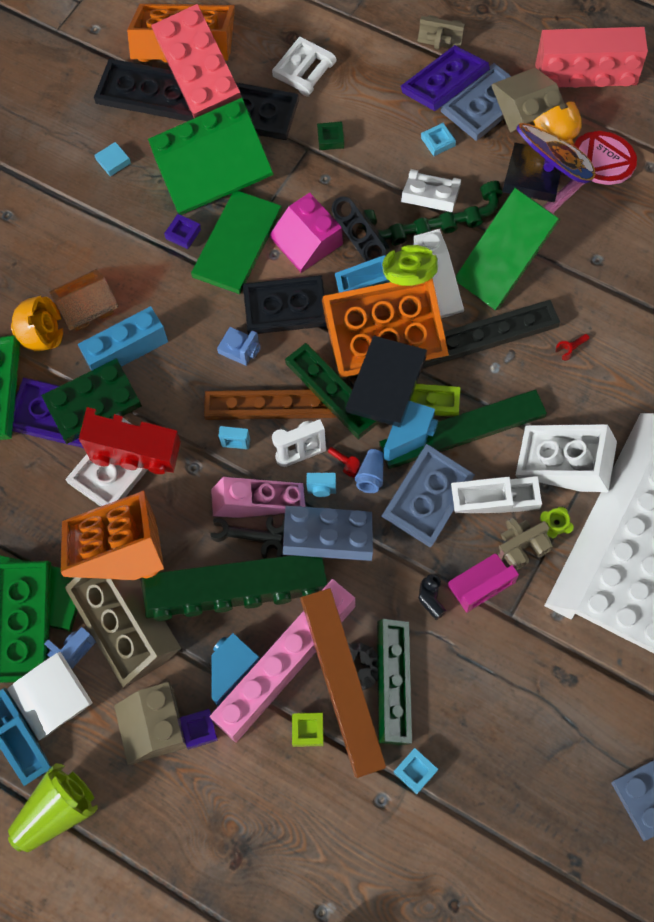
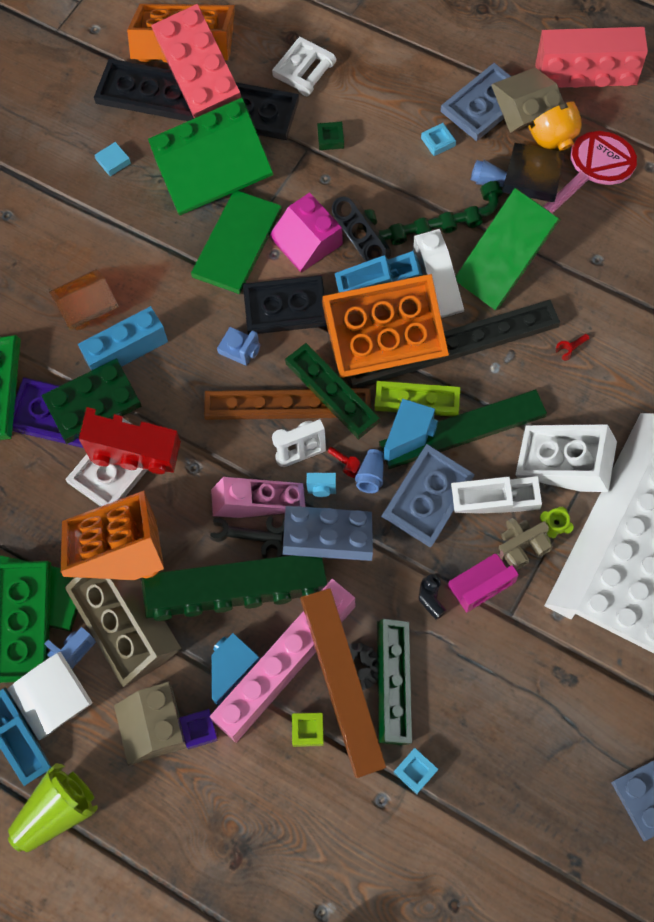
(36, 324): light orange cylinder -> none
(182, 231): dark purple plate -> none
(234, 437): medium azure tile -> none
(386, 381): black tile -> none
(410, 265): lime tile -> none
(431, 191): white plate -> none
(440, 32): dark tan hips -> none
(445, 78): dark purple tile -> none
(486, 172): none -> medium blue cone
(558, 153): shield -> none

